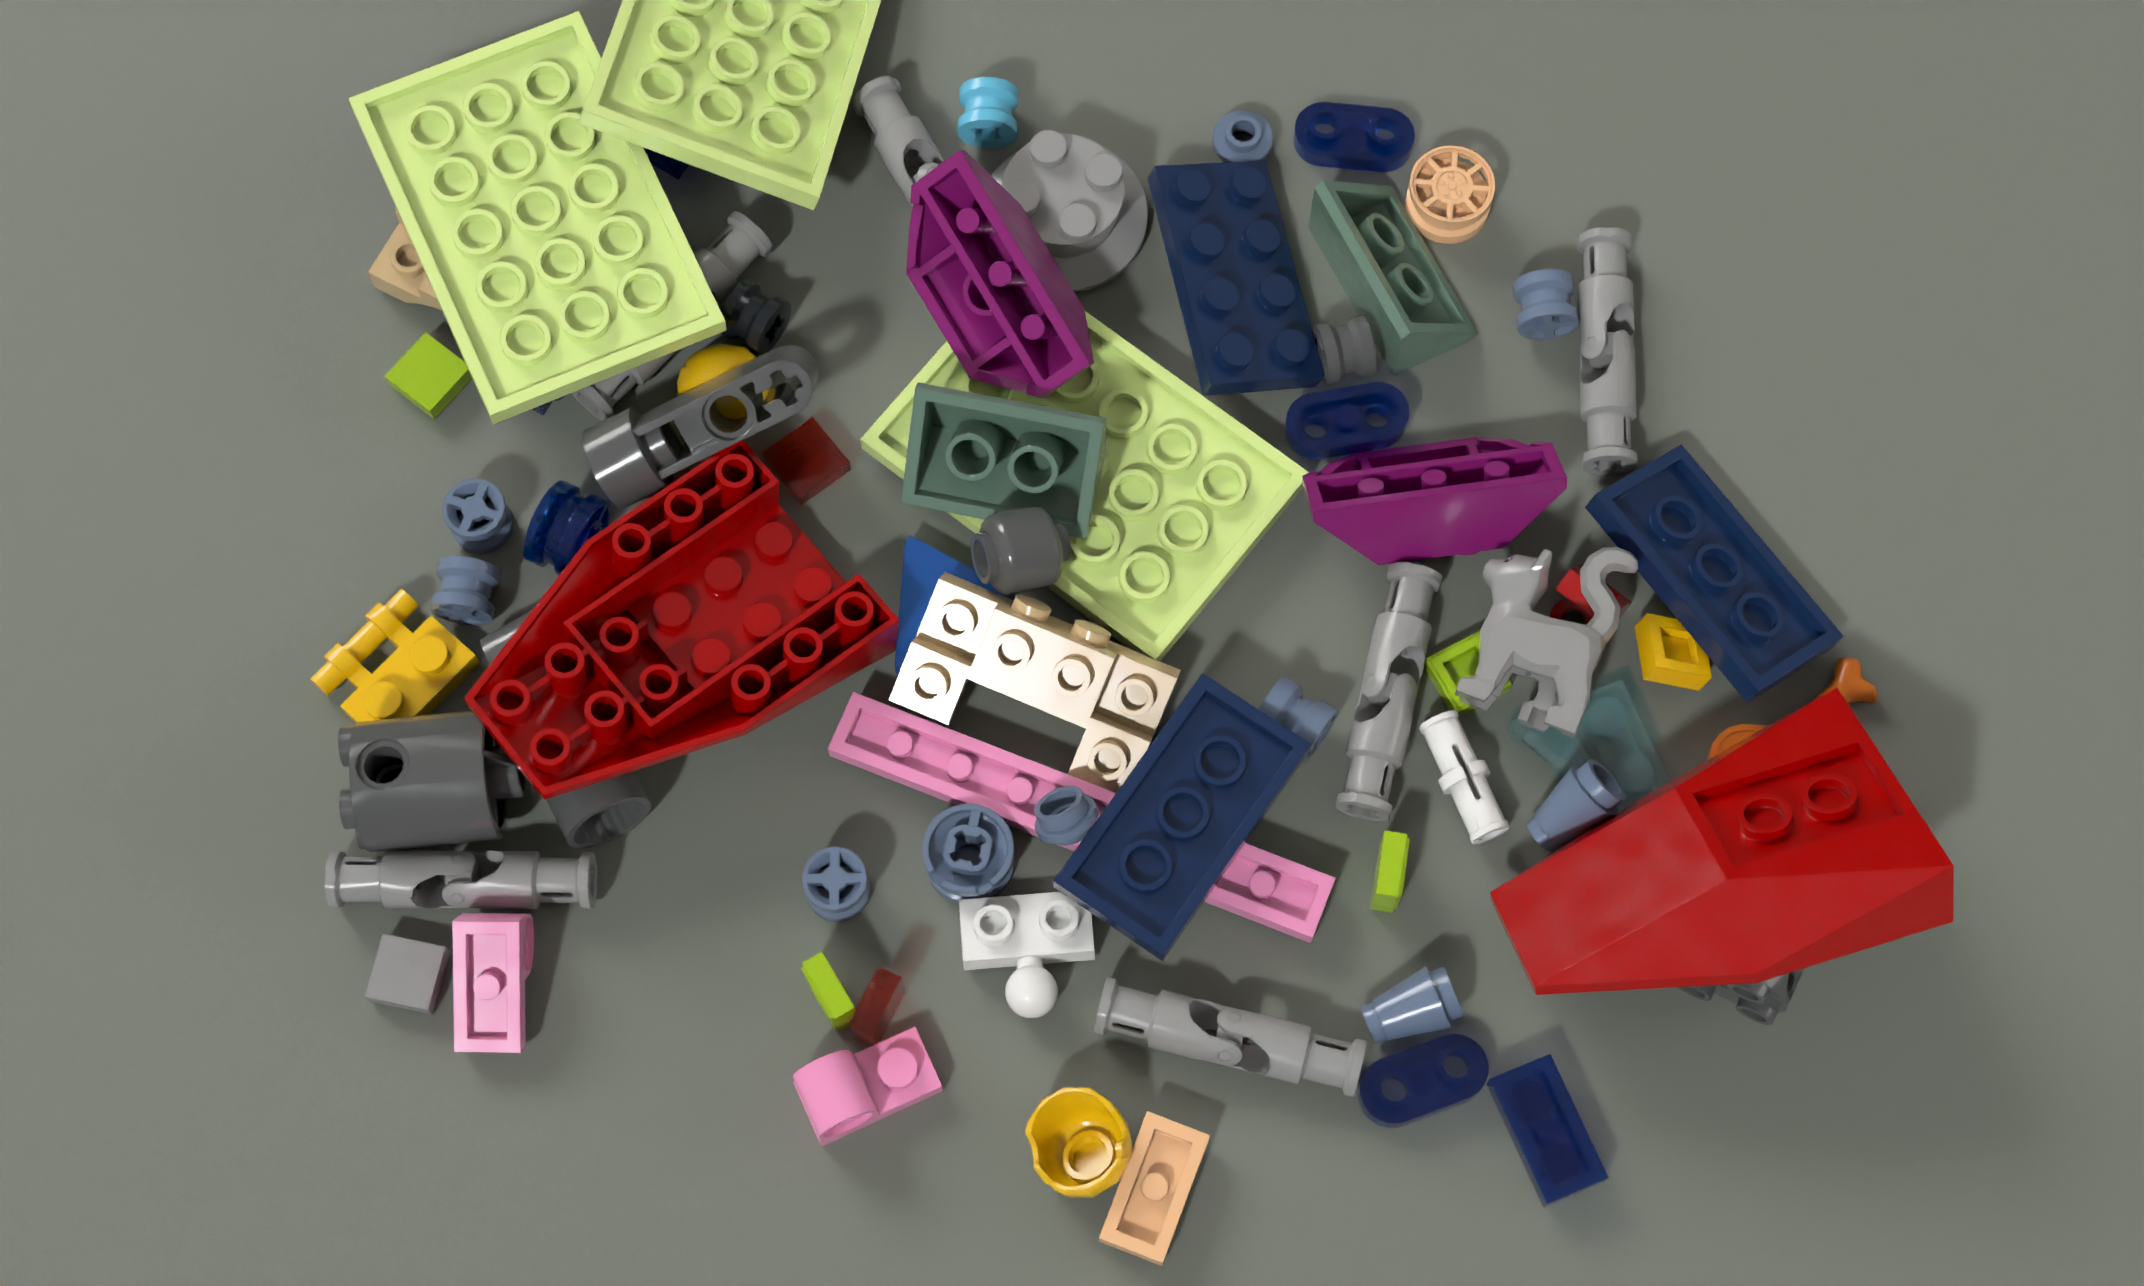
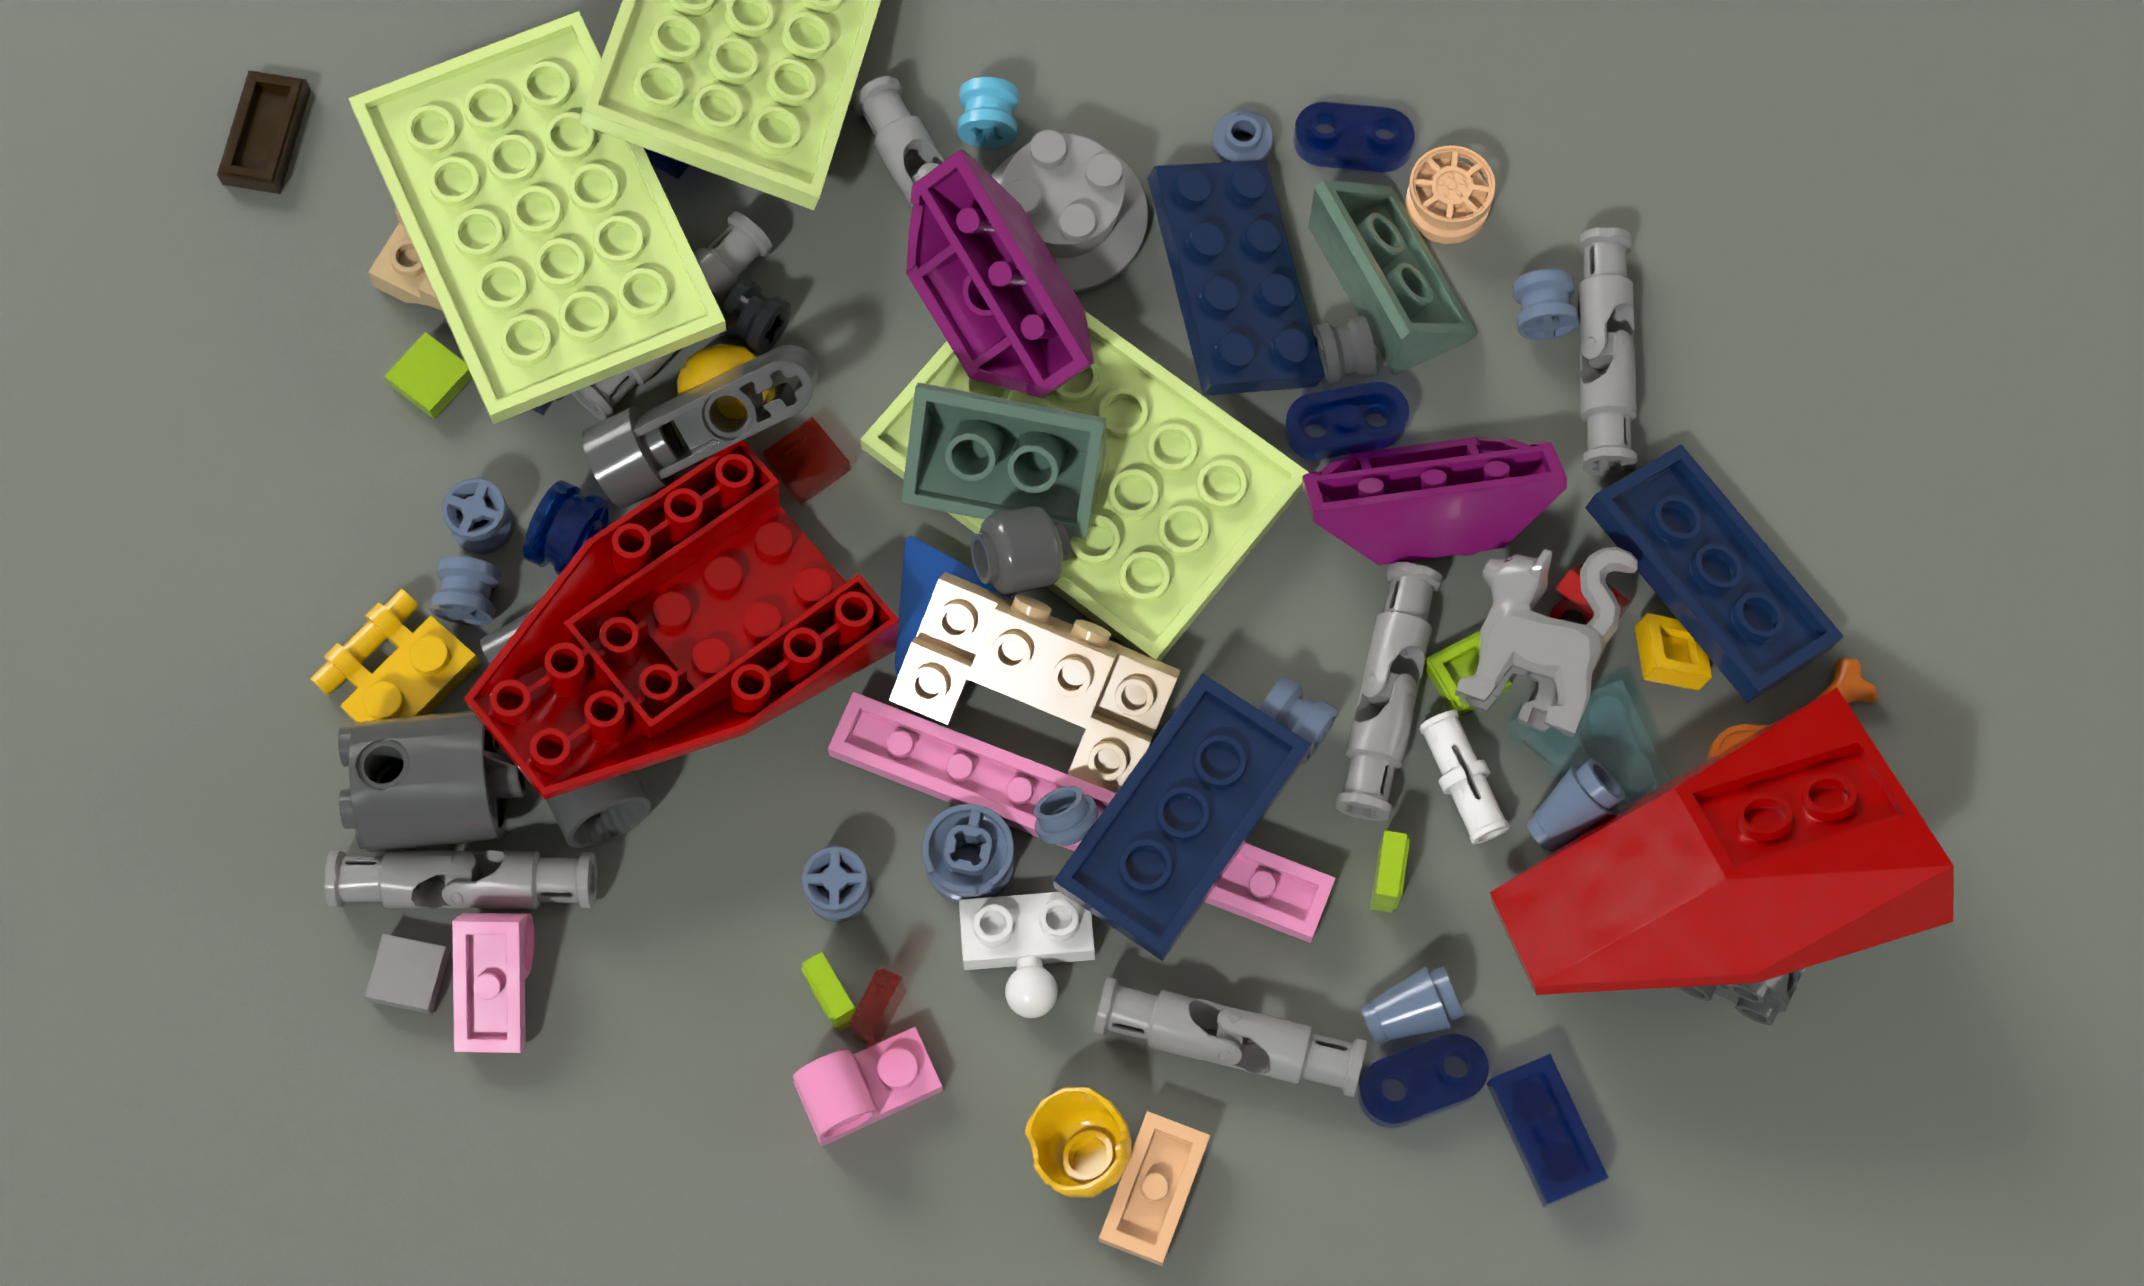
(264, 132): none -> dark brown tile

